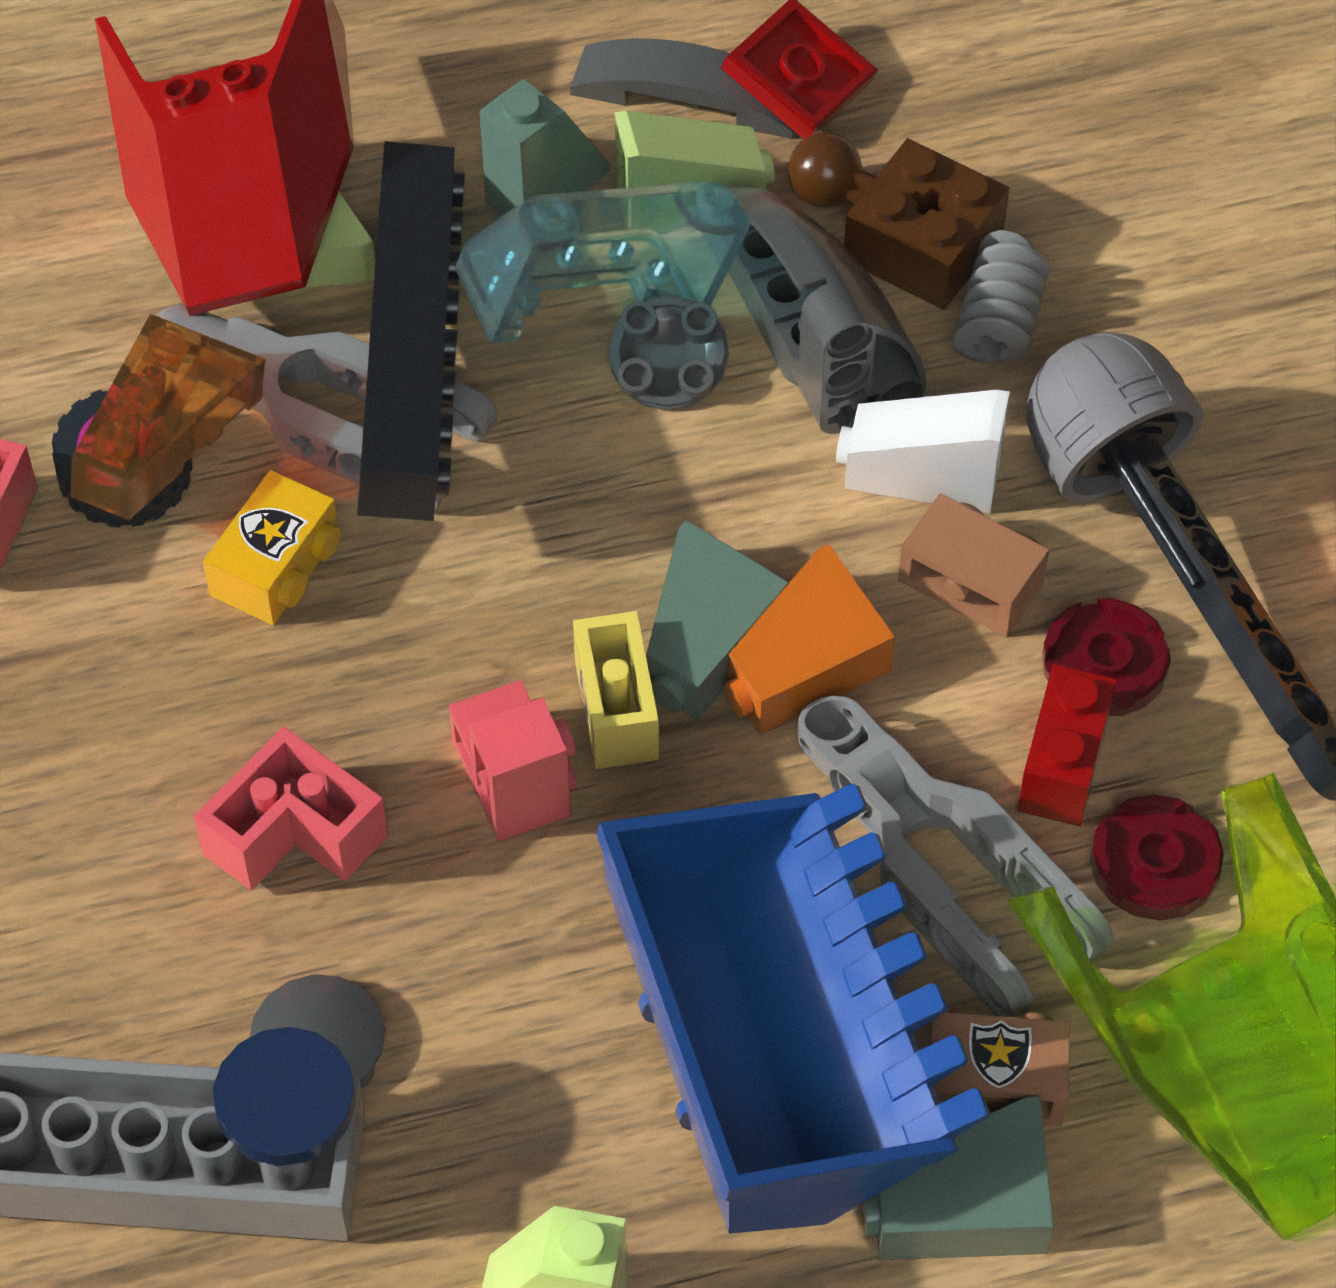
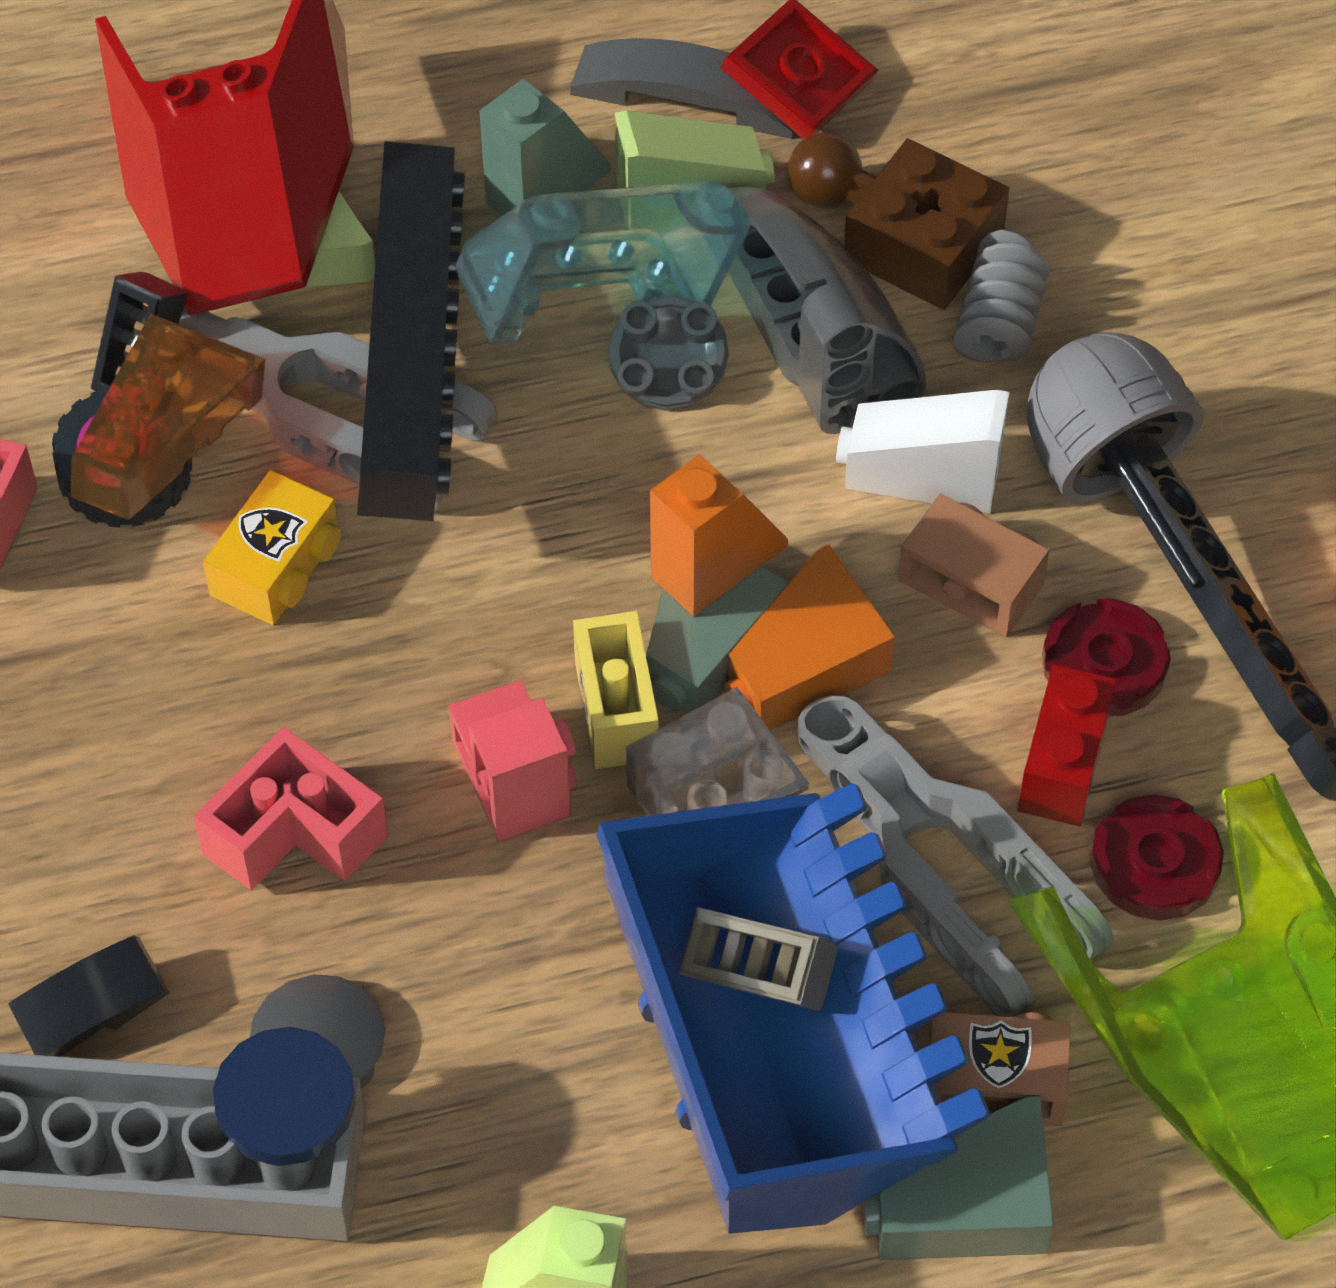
(87, 996): none -> black slope
(124, 310): none -> black slope
(706, 535): none -> orange slope
(711, 760): none -> clear slope
(799, 973): none -> dark tan slope

